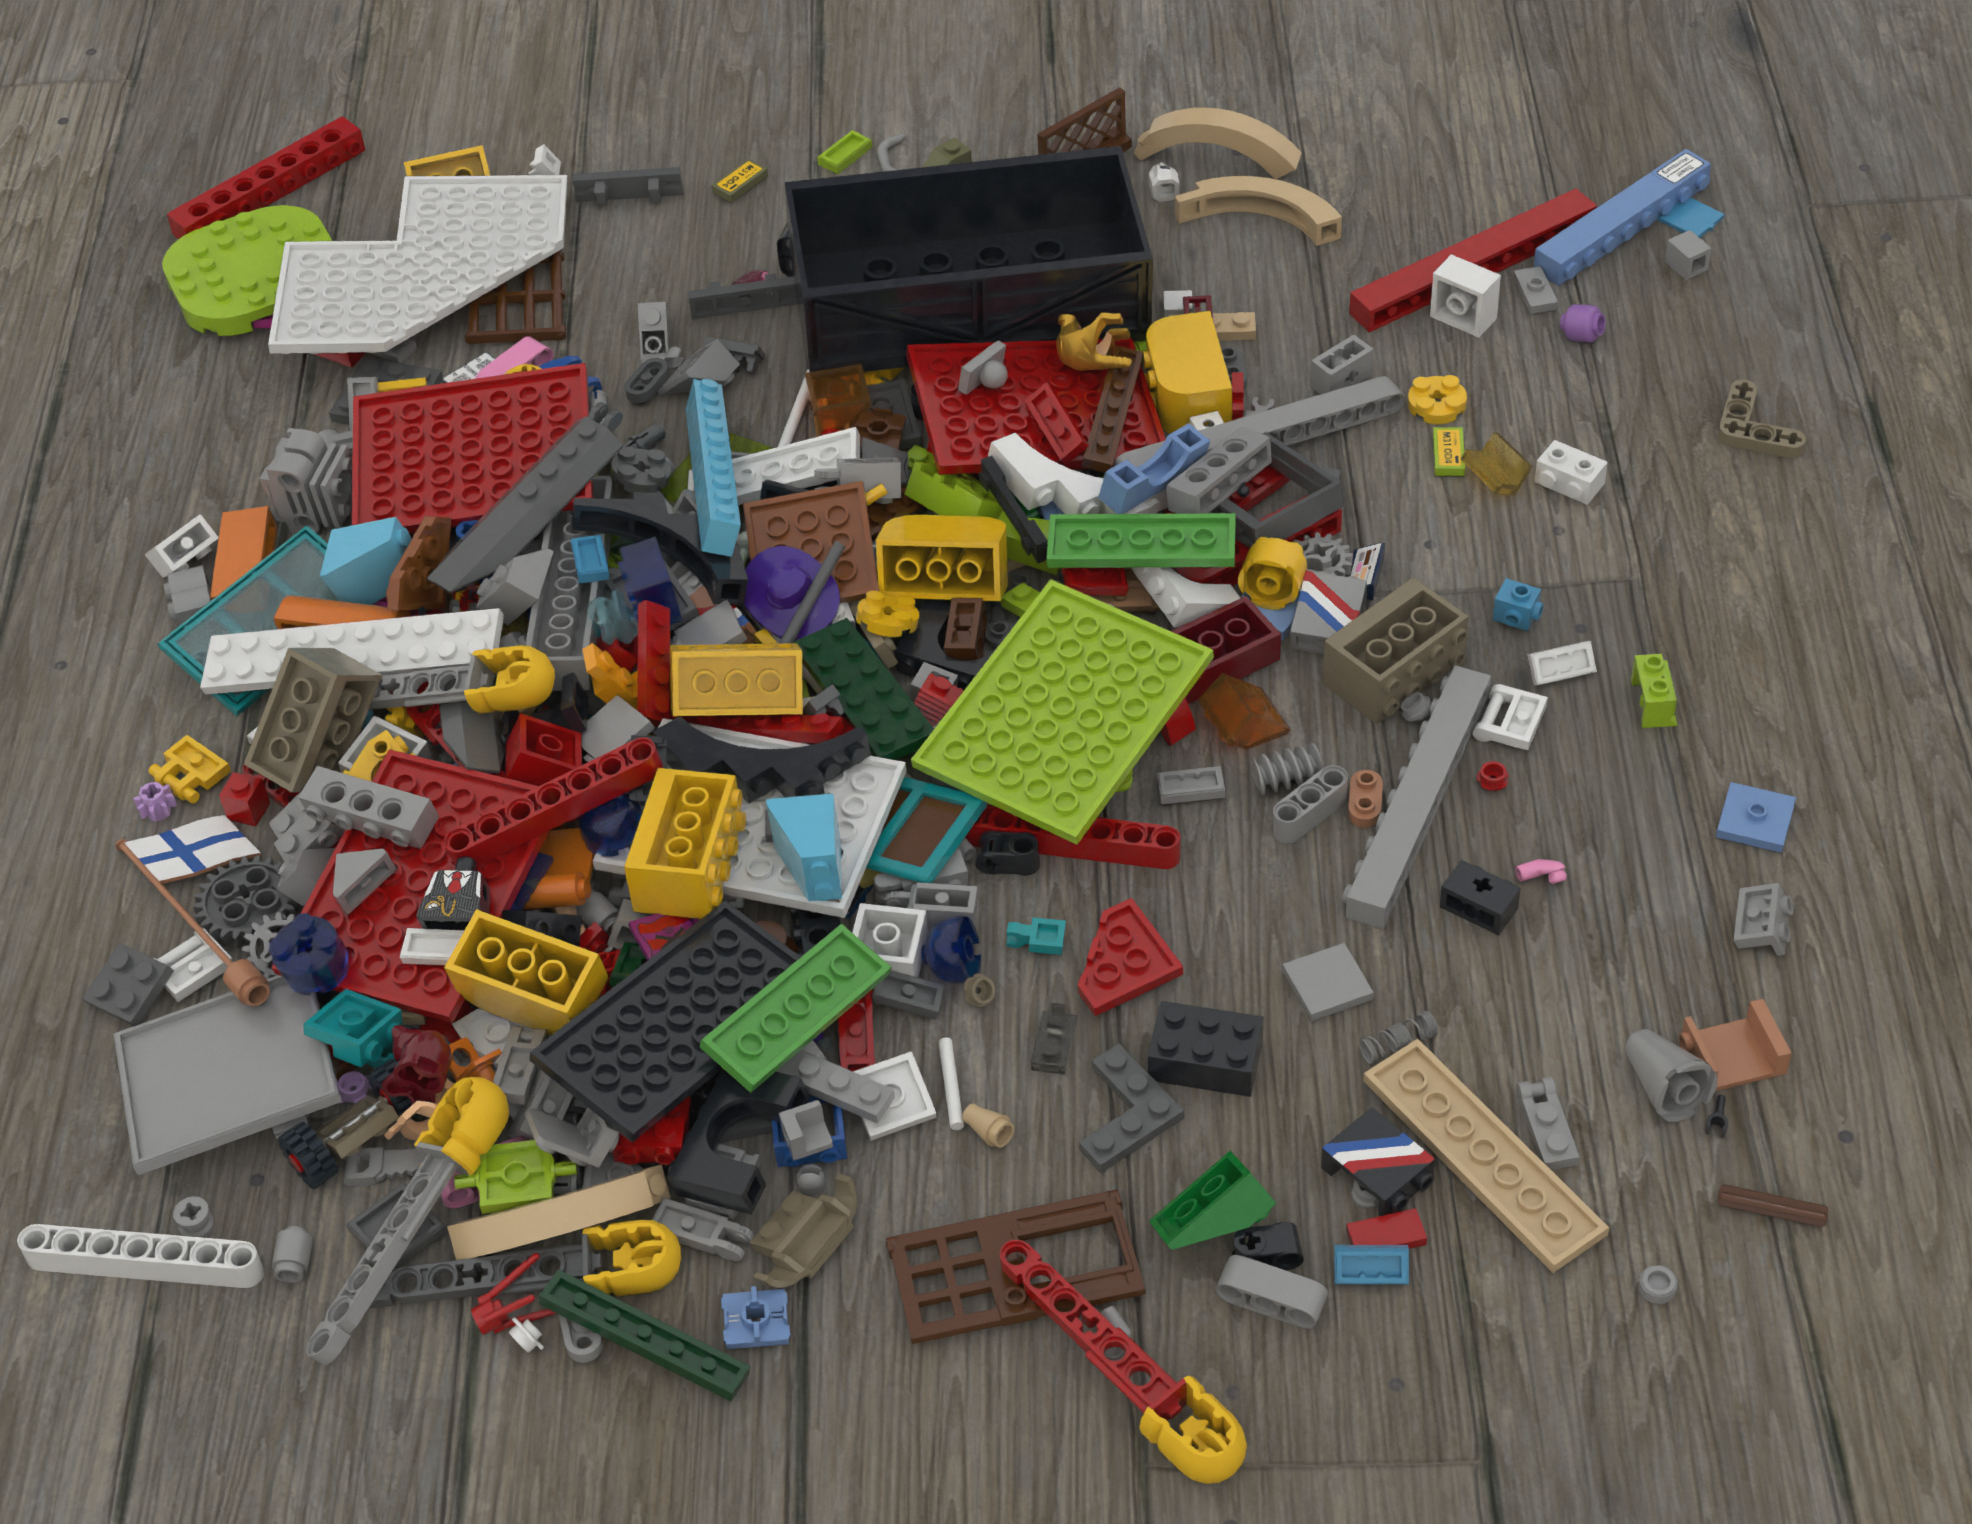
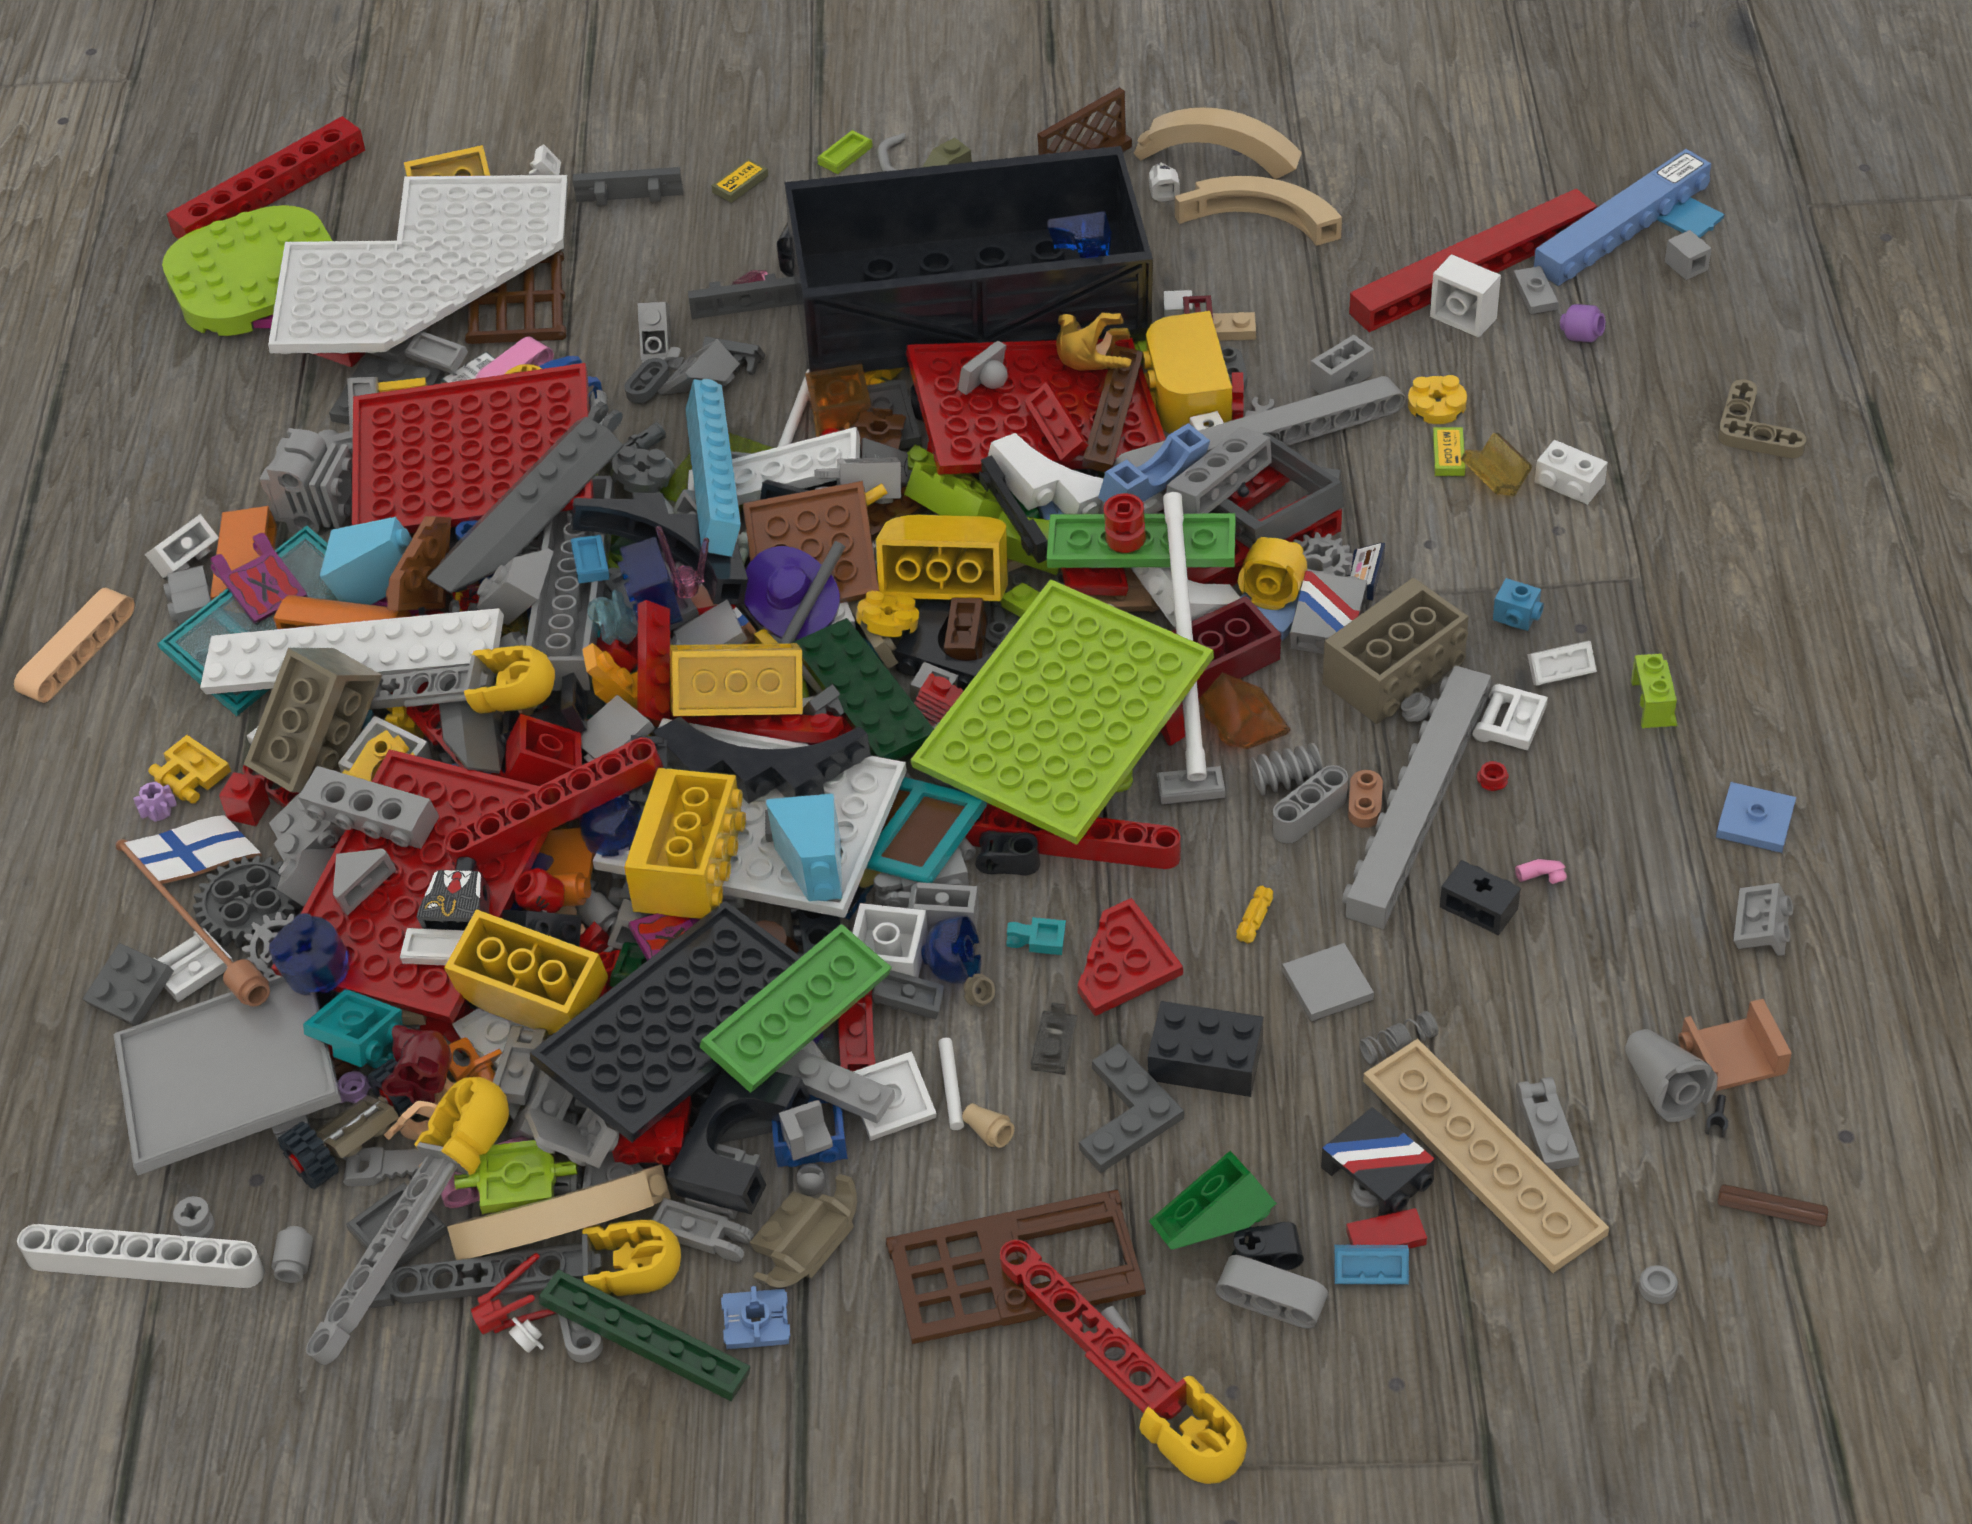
(74, 645): none -> light nougat beam
(259, 583): none -> flag
(436, 352): none -> light grey tile
(539, 891): none -> red head
(684, 577): none -> clear pink plant
(1082, 233): none -> clear blue arch
(1124, 522): none -> red wheel
(1174, 519): none -> white piece
(1254, 914): none -> yellow axle

